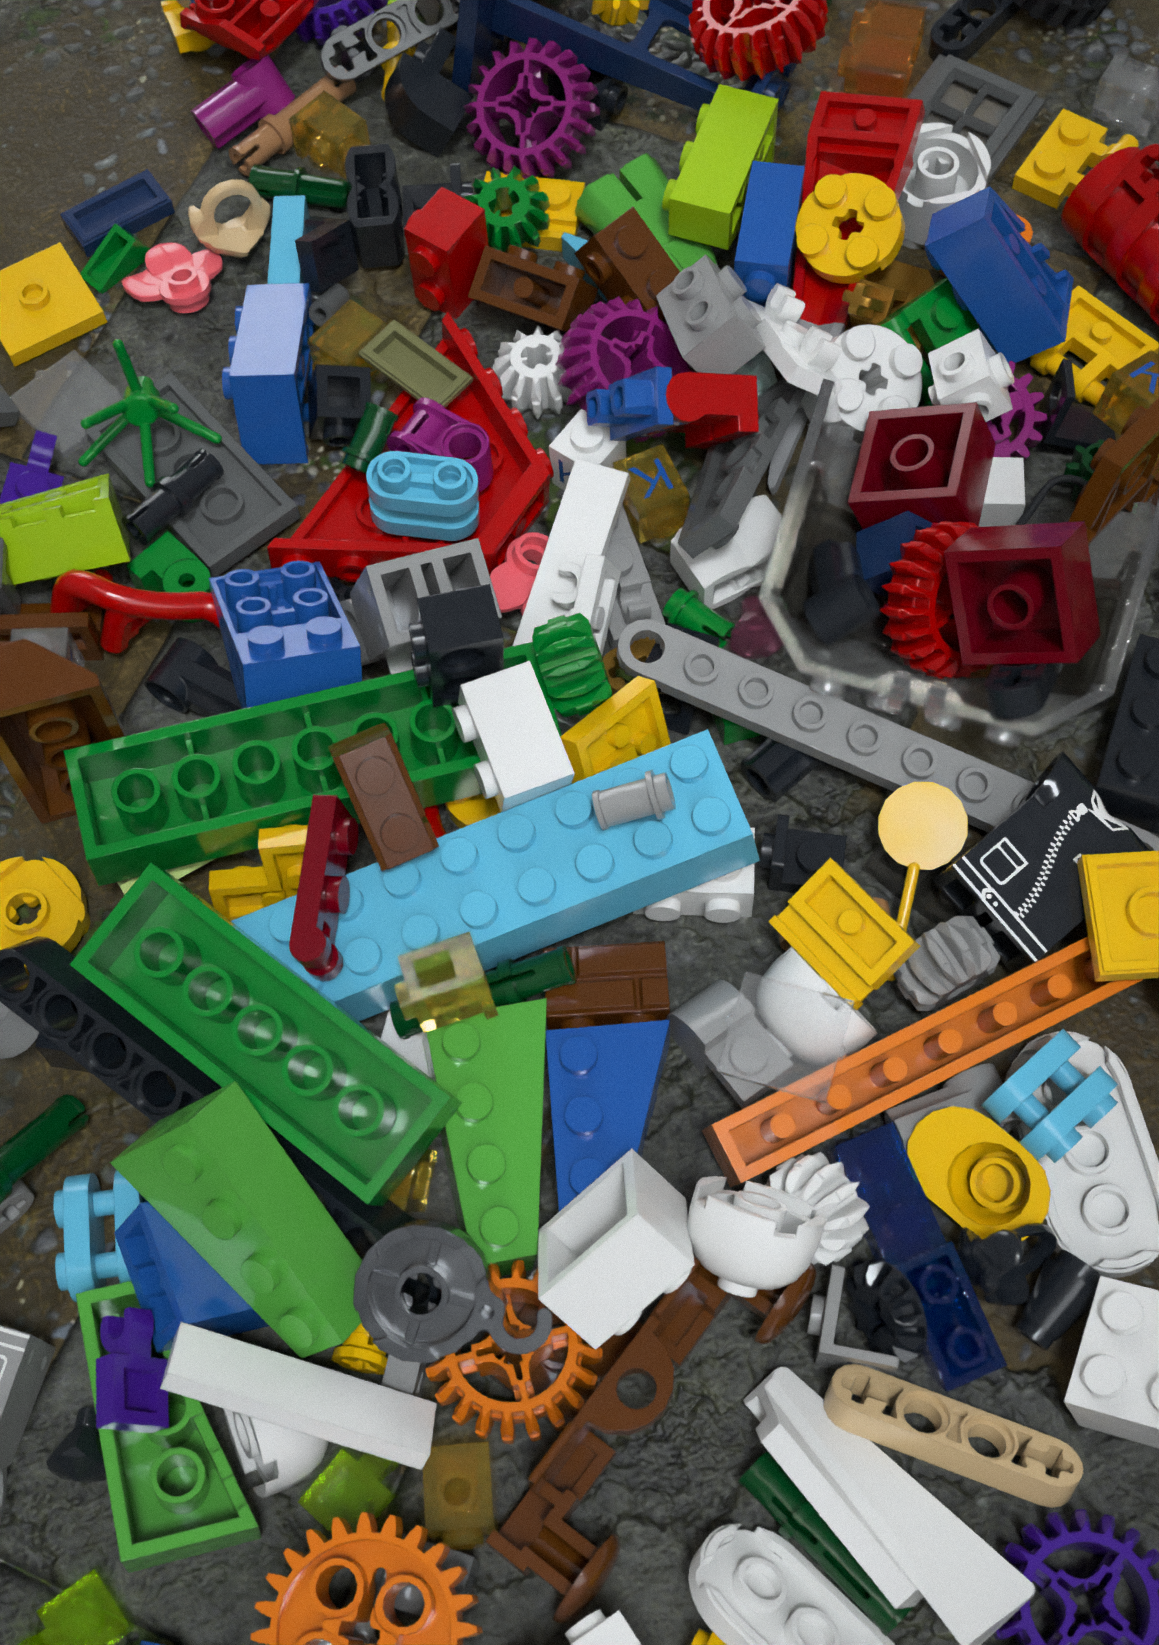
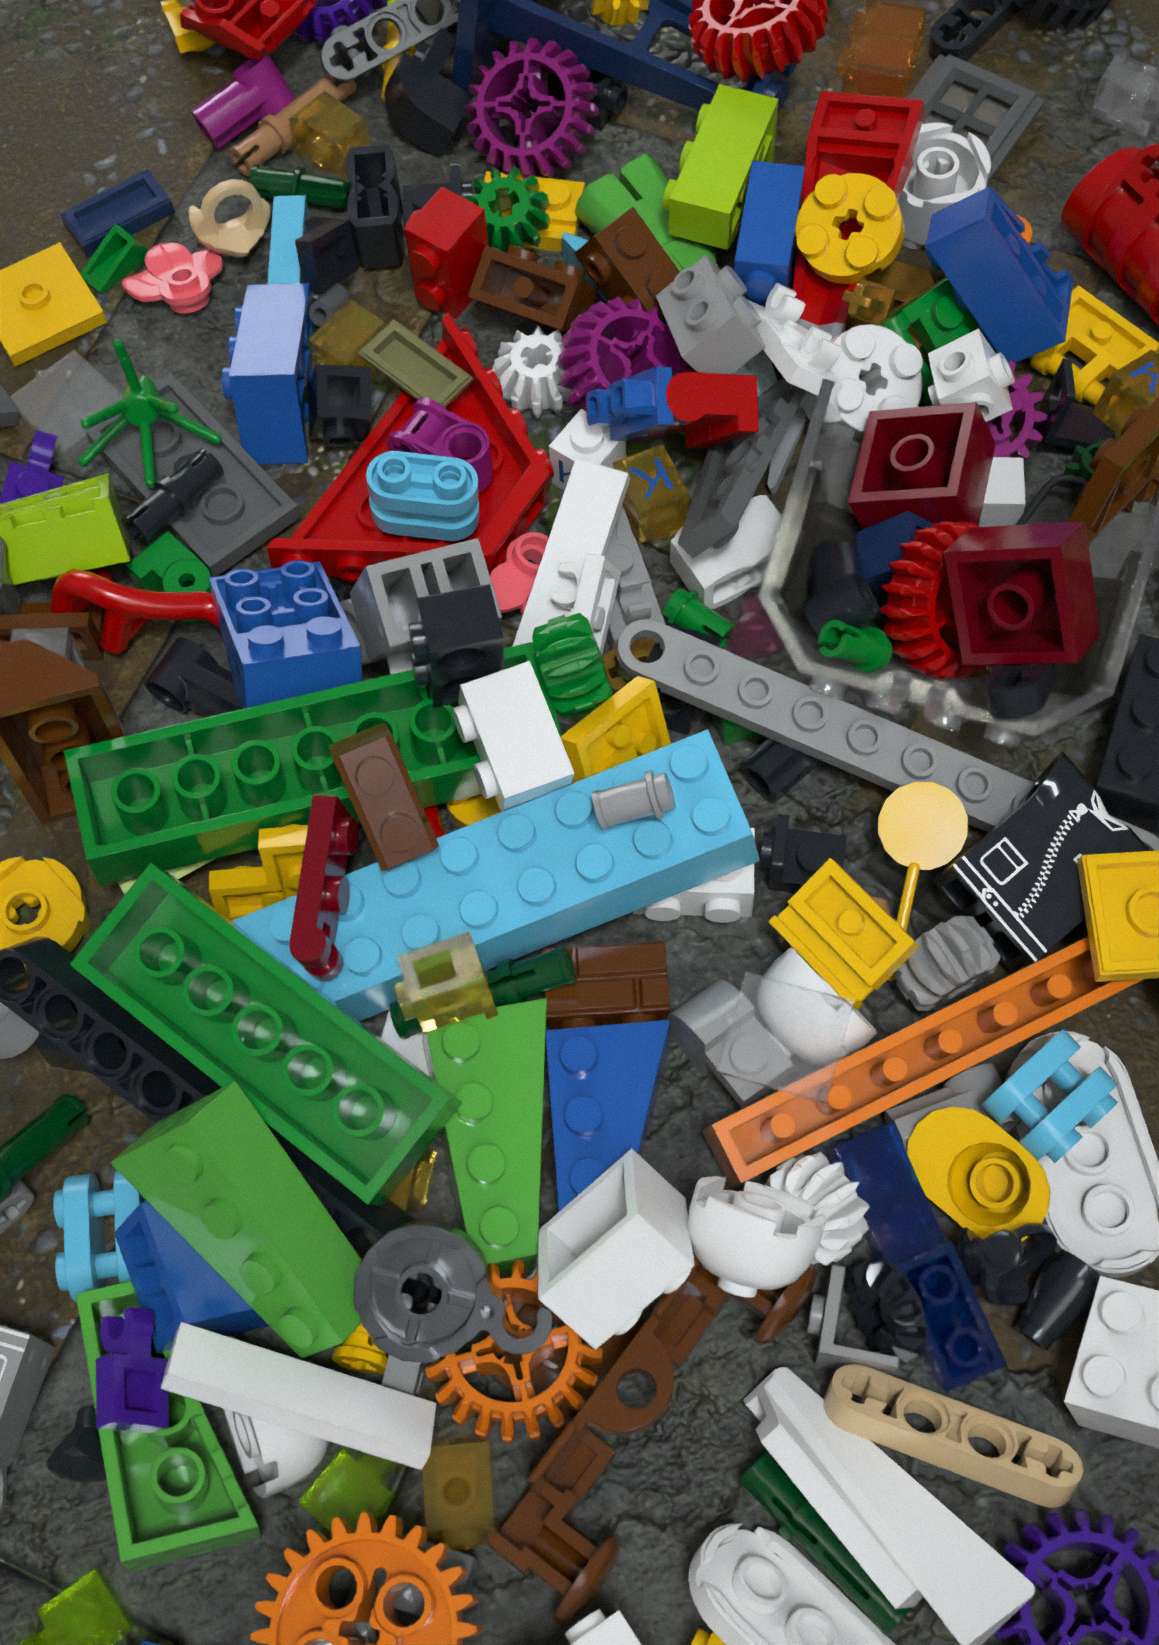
(369, 437): dark green pin -> none
(864, 648): none -> green pin
(1062, 157): yellow plate -> none

